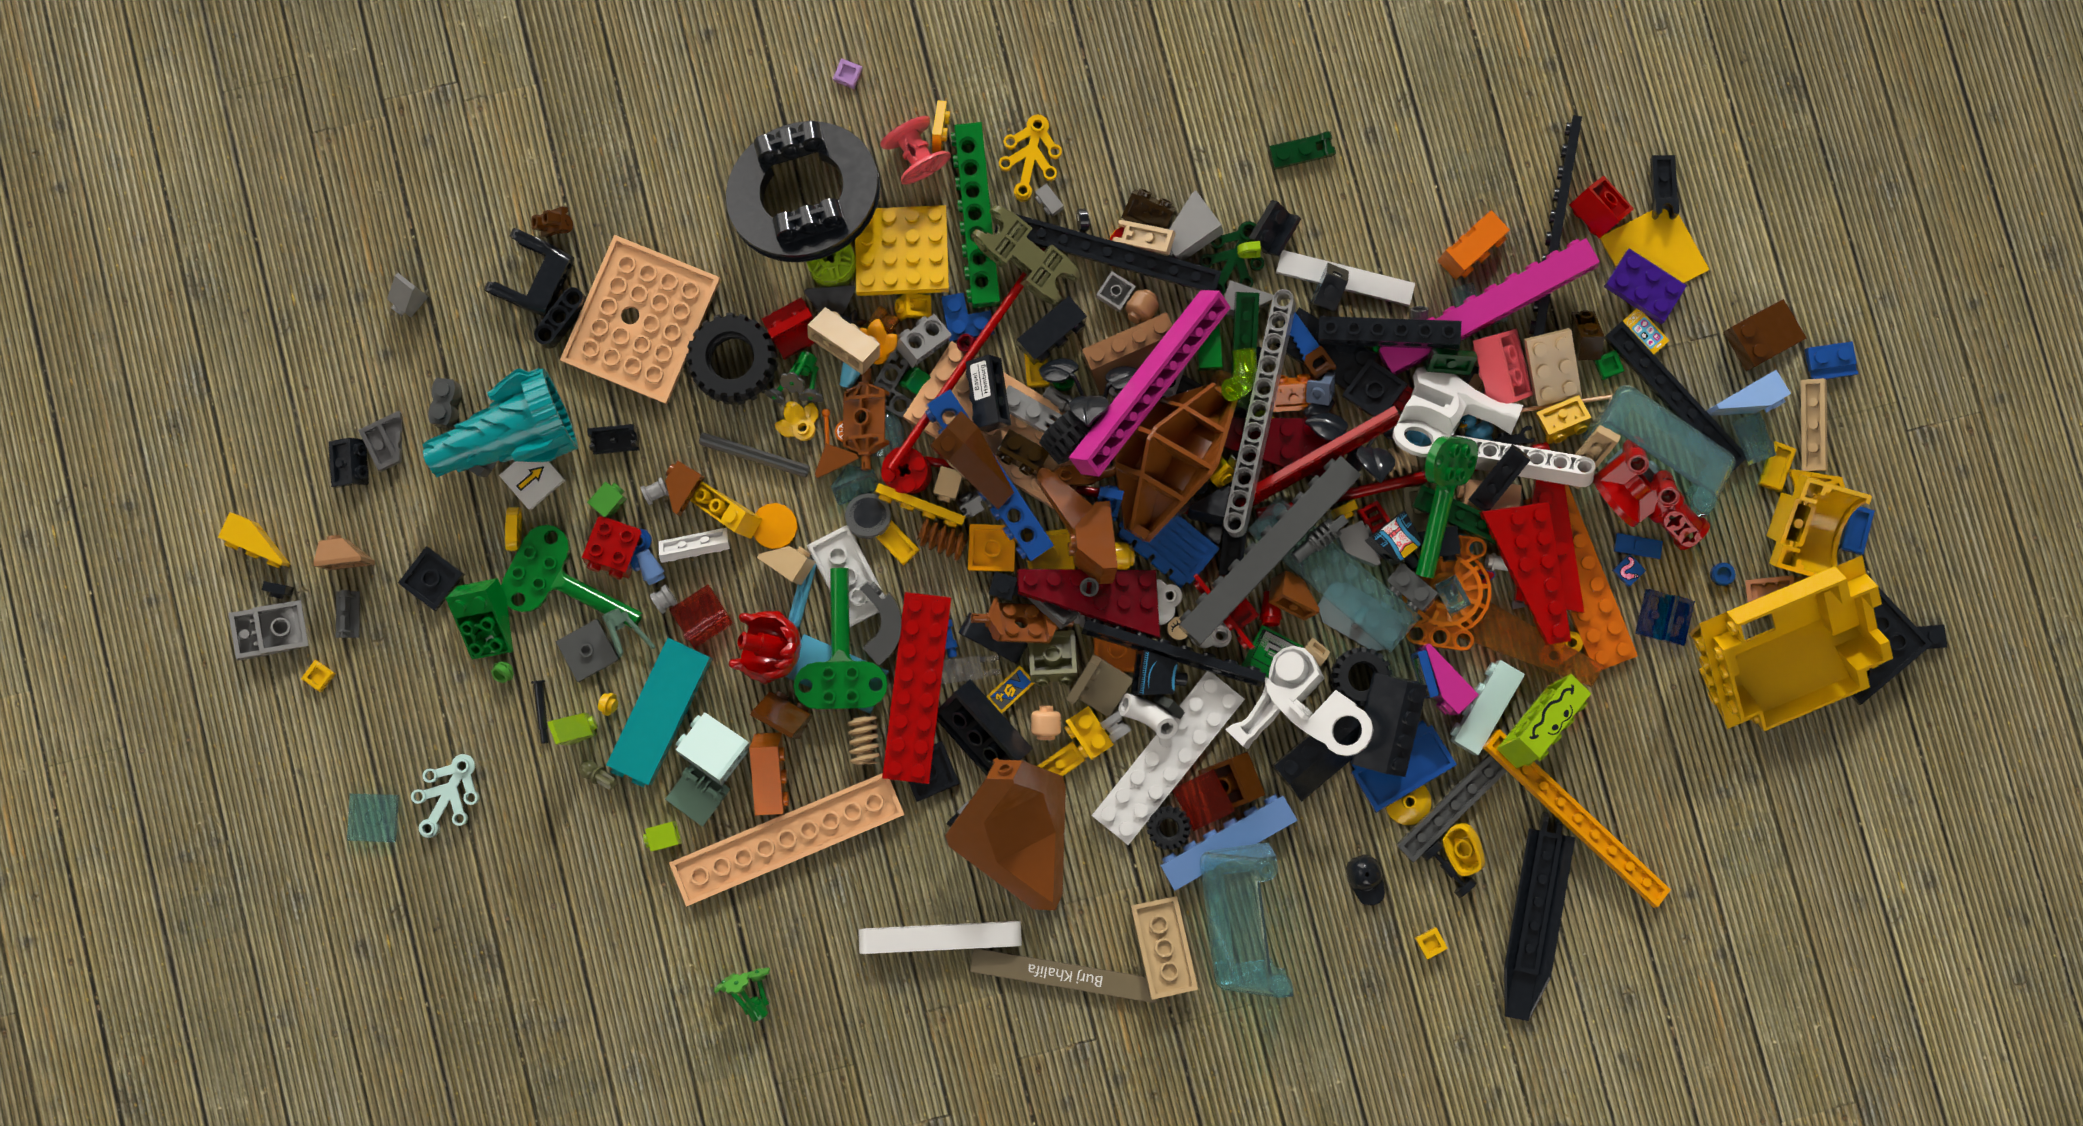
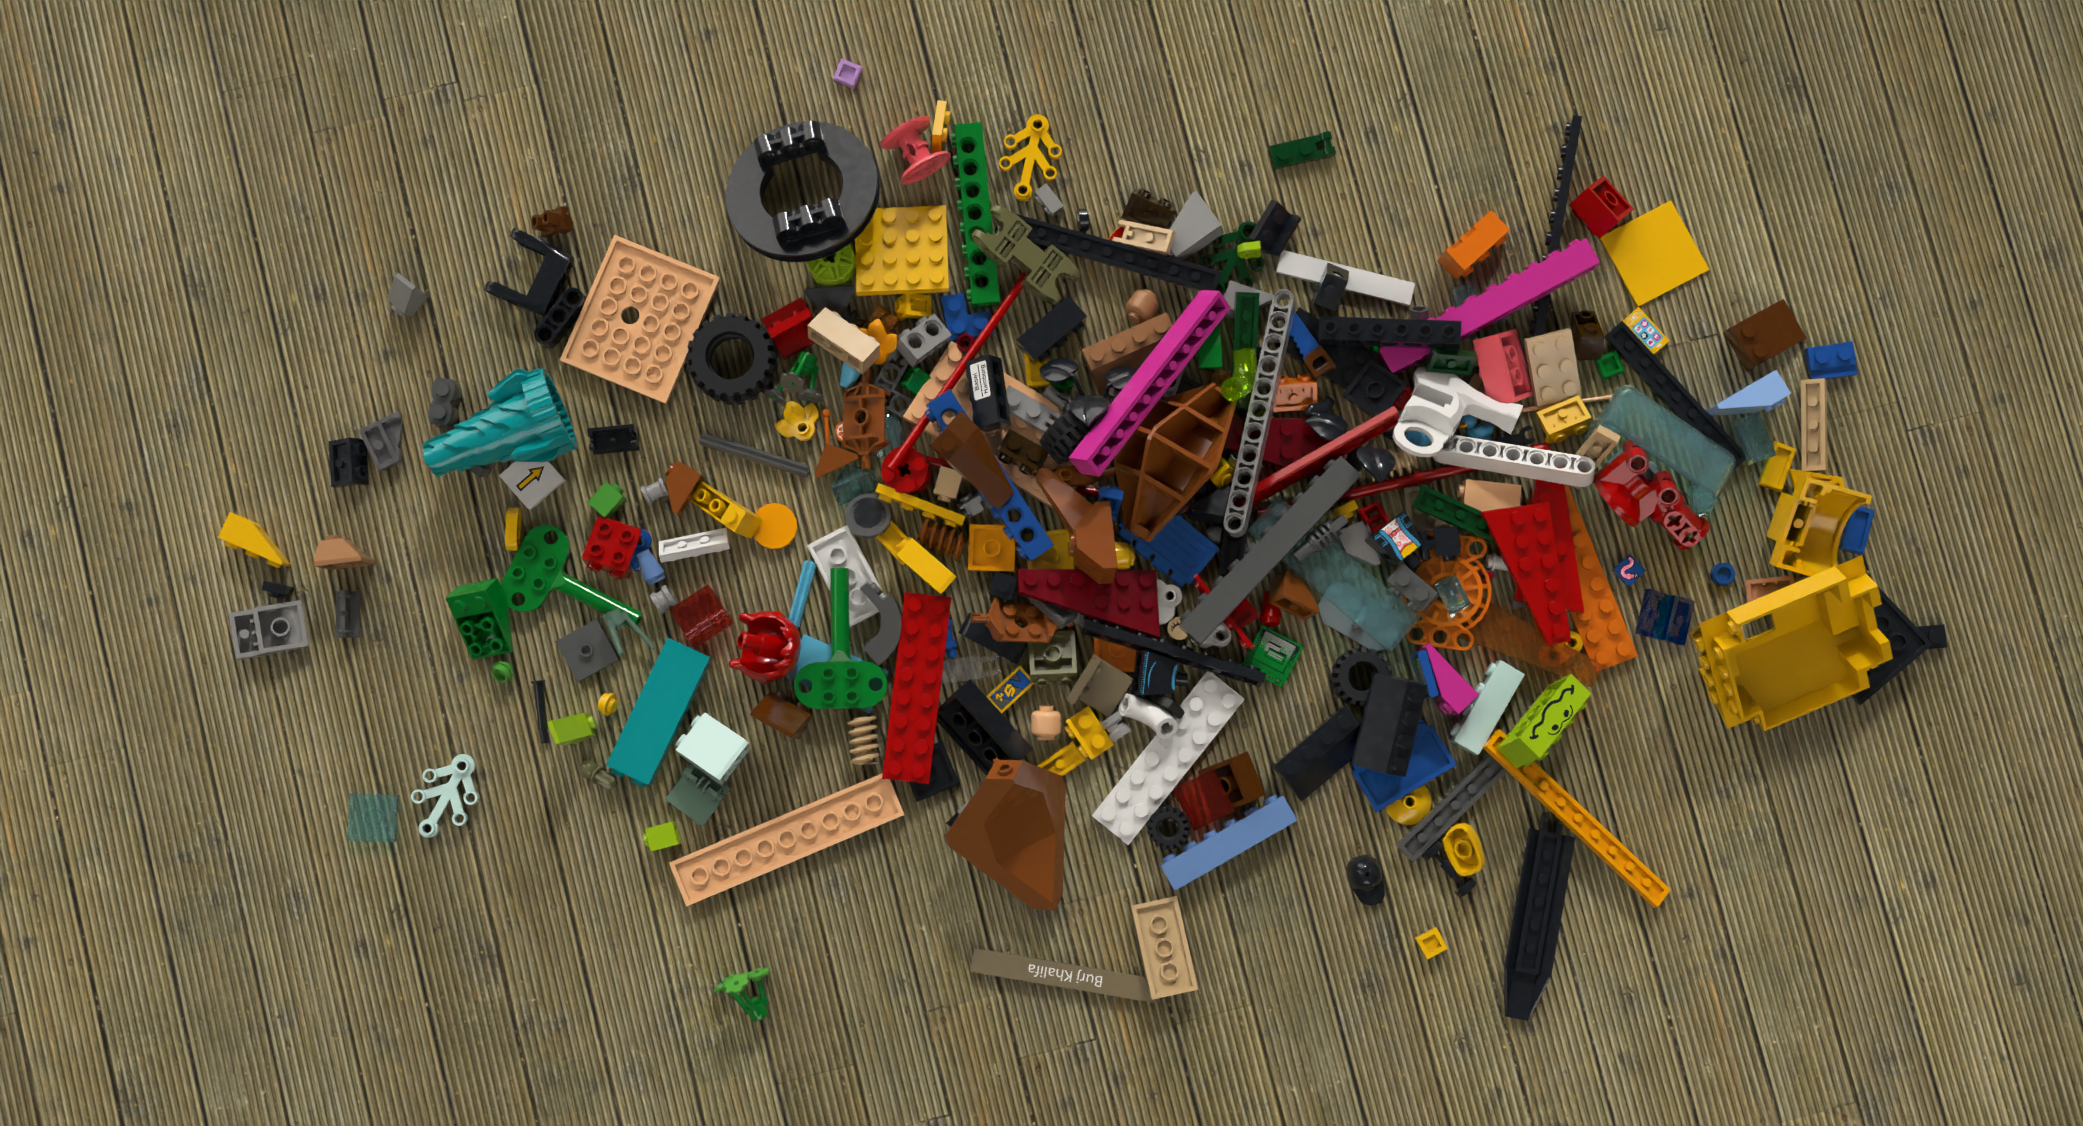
(318, 676): yellow tile -> none
(431, 578): black plate -> none
(768, 773): orange wedge -> none
(789, 562): tan slope -> none
(924, 564): none -> yellow slope
(940, 937): white beam -> none
(1094, 587): dark grey hinge -> none
(1115, 291): light grey piece -> none
(1237, 920): clear light blue windscreen -> none
(1290, 682): white animal -> none
(1317, 650): tan tile -> none
(1321, 391): sand blue bracket -> none
(1447, 465): green piece -> none
(1499, 478): black plate -> none
(1638, 546): blue piece -> none
(1645, 286): dark purple plate -> none
(1664, 185): black plate -> none

